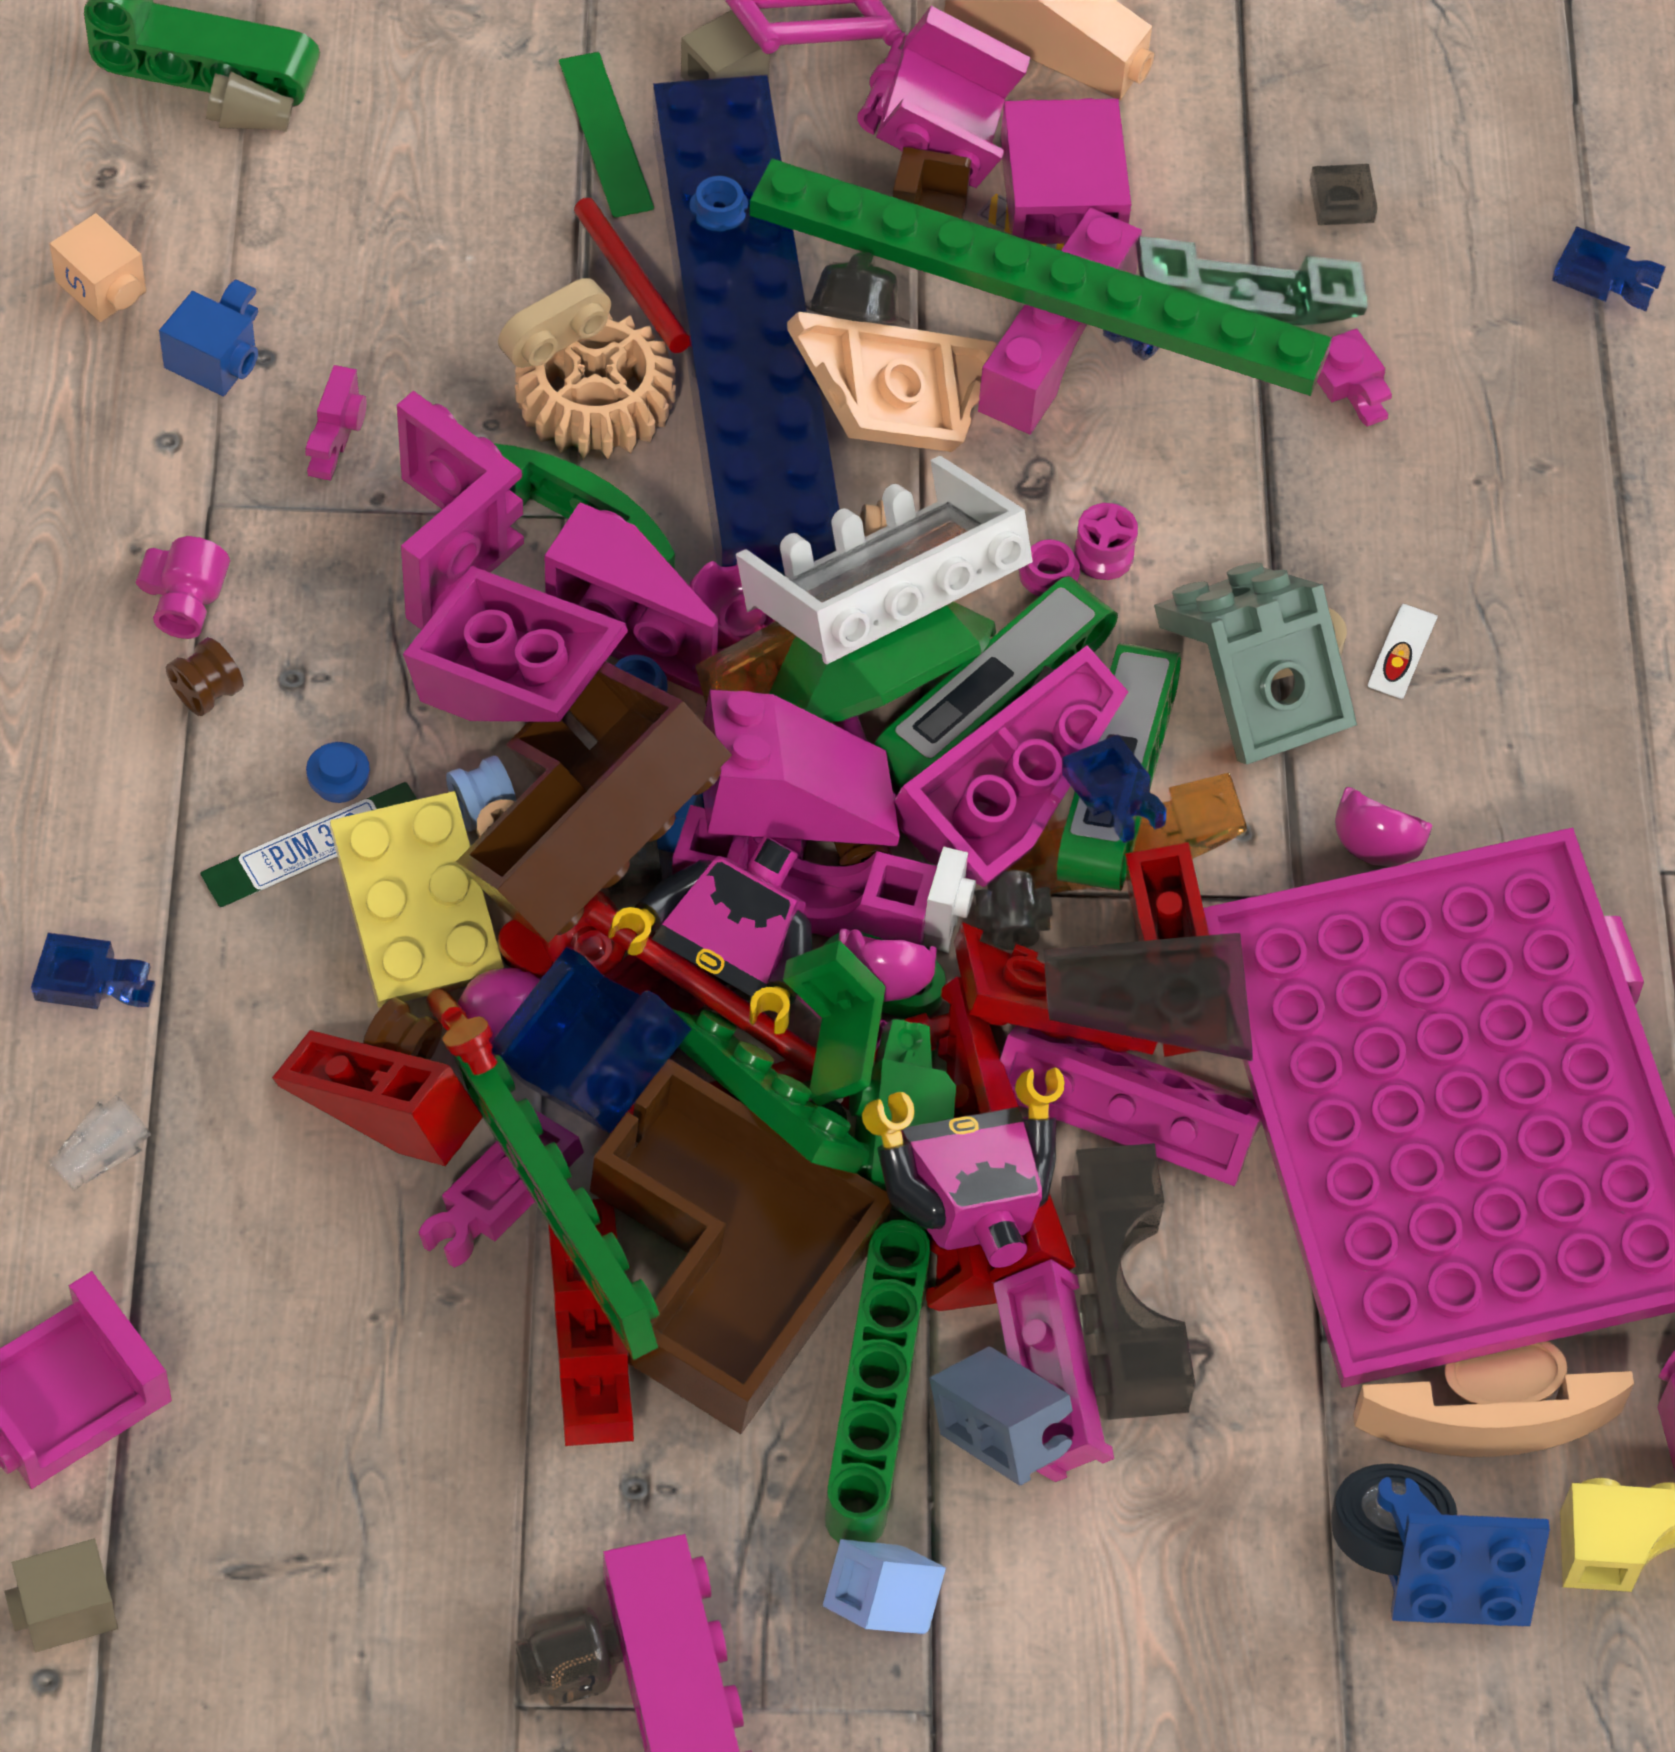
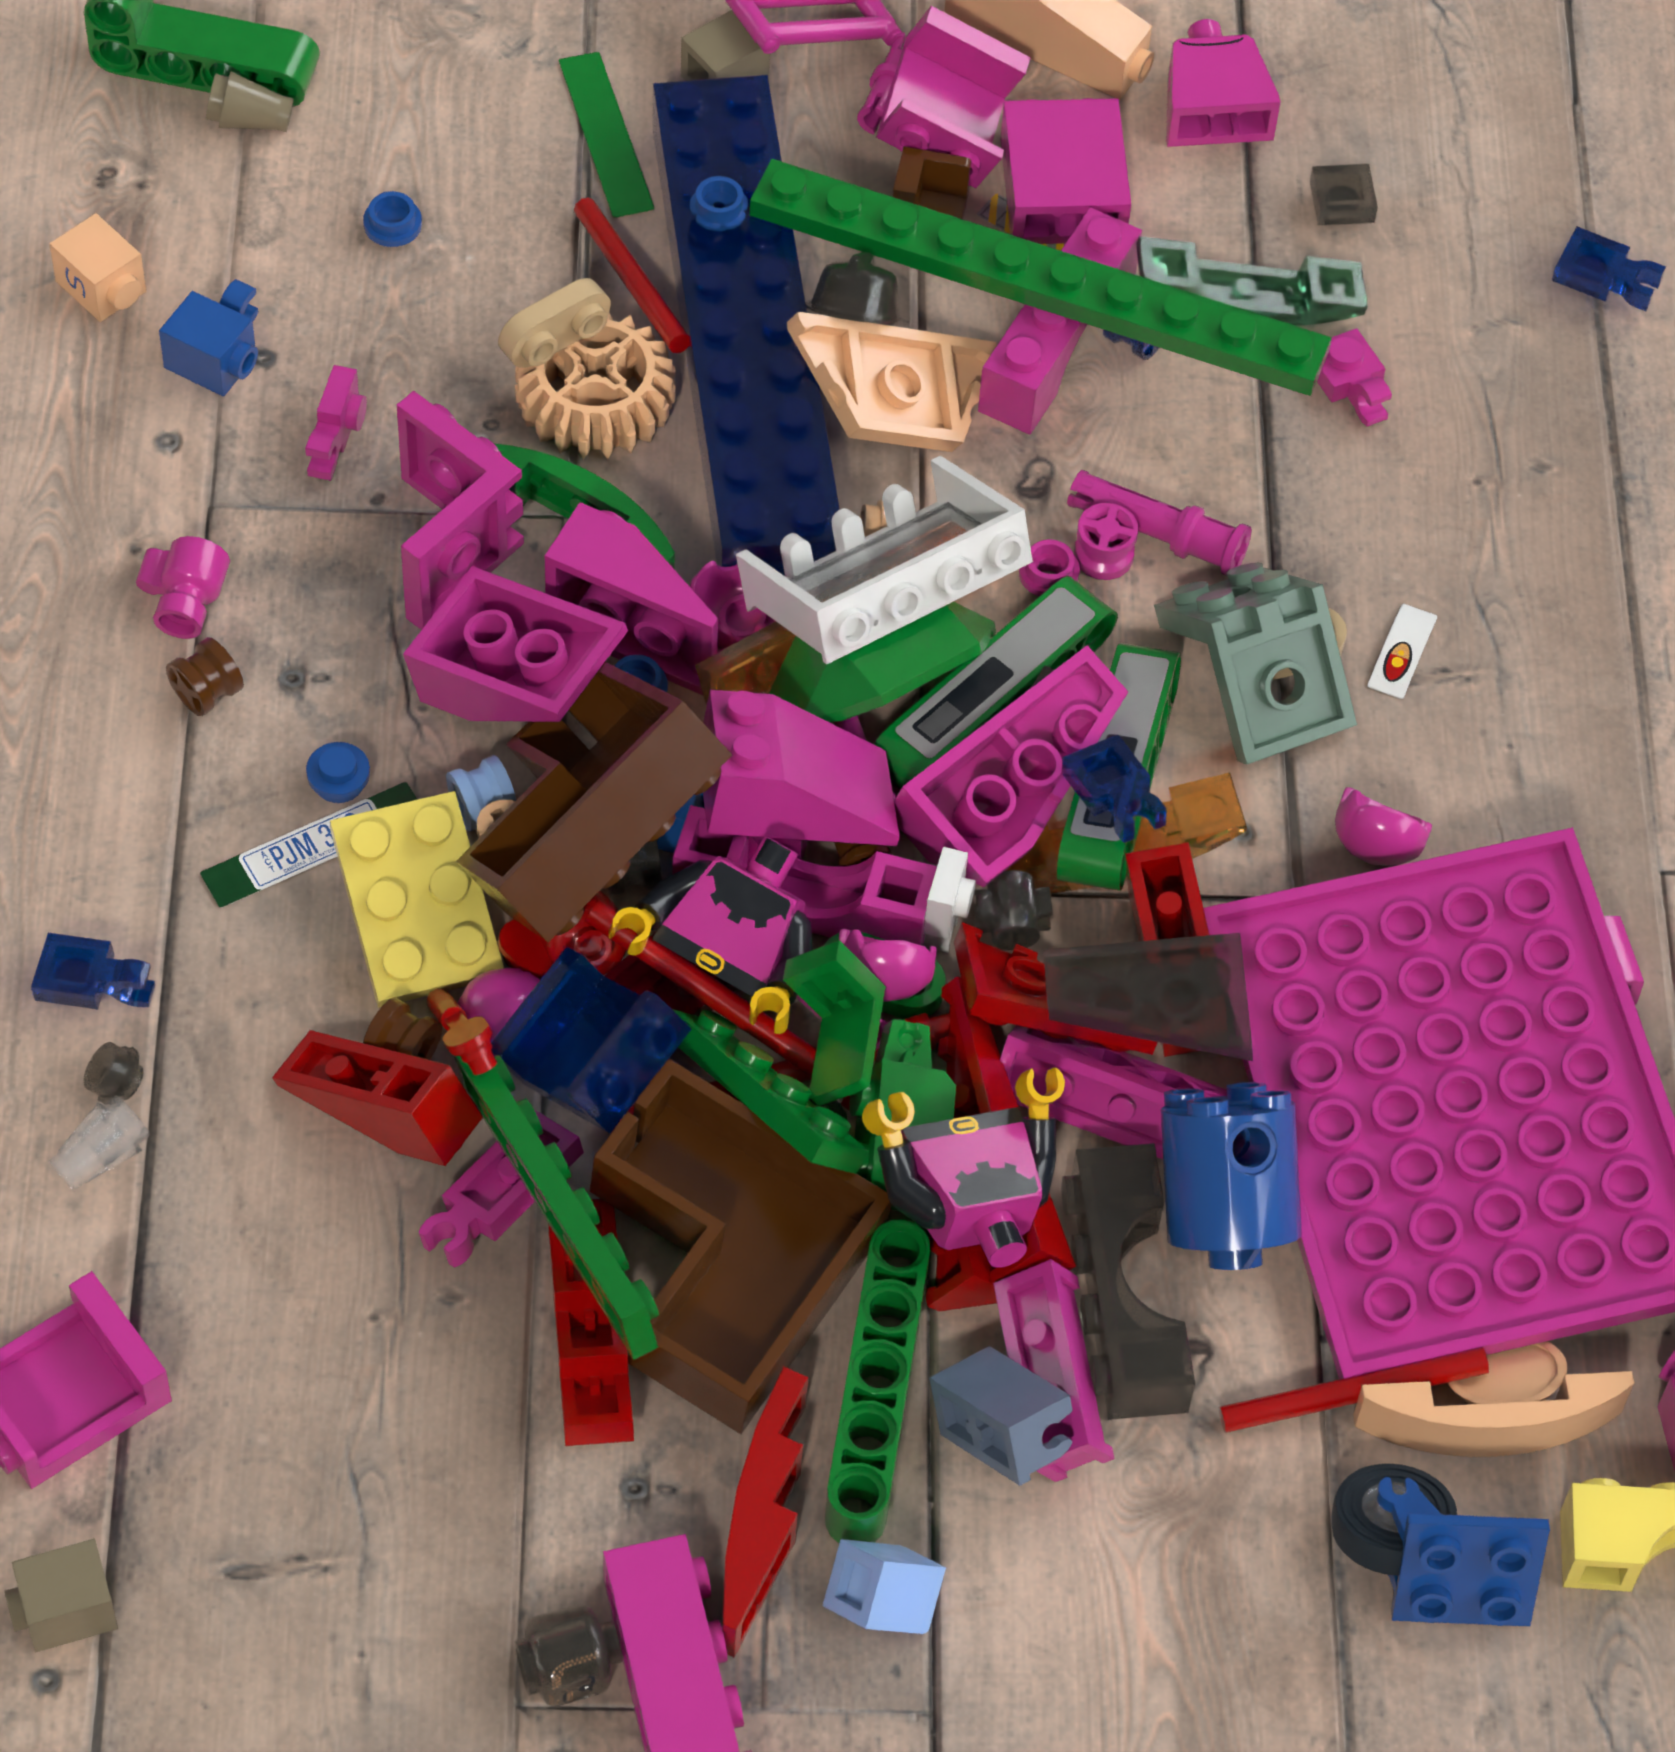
(113, 1072): none -> clear smoke plate
(392, 219): none -> blue plate
(760, 1525): none -> red slope
(1185, 530): none -> dark pink pin
(1218, 90): none -> dark pink torso
(1231, 1172): none -> blue cylinder
(1347, 1390): none -> red bar

